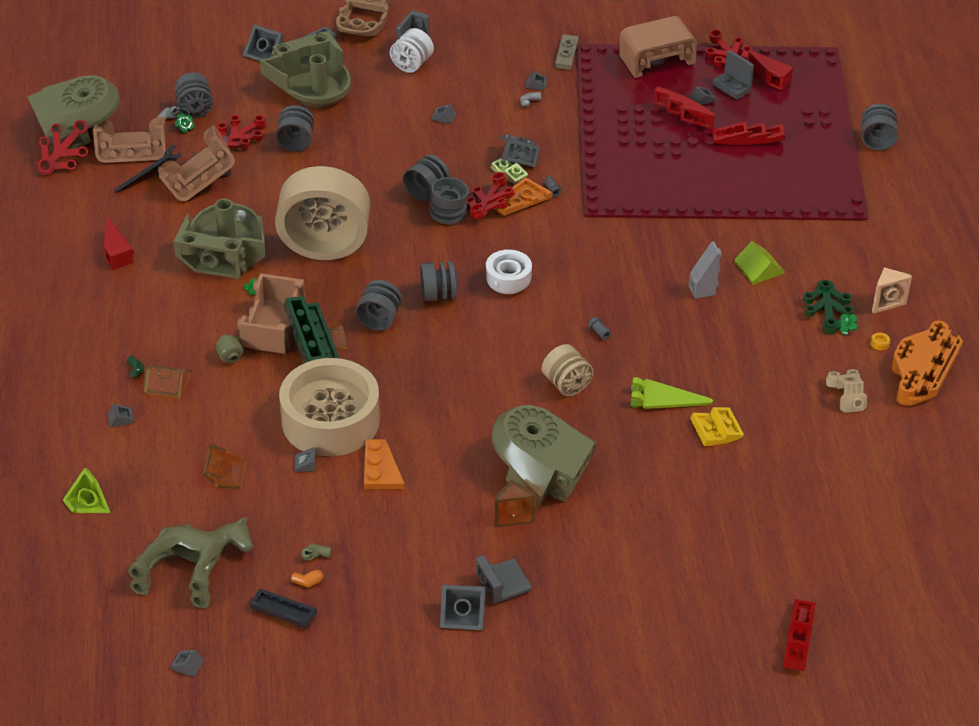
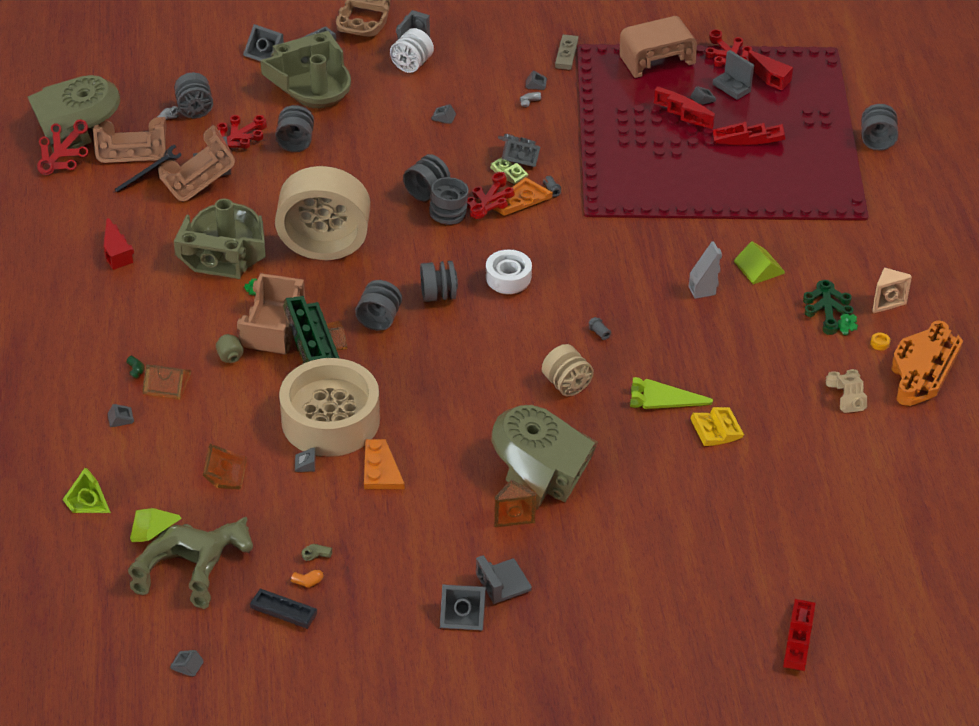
(150, 523): none -> lime slope
(184, 122): green plant -> none

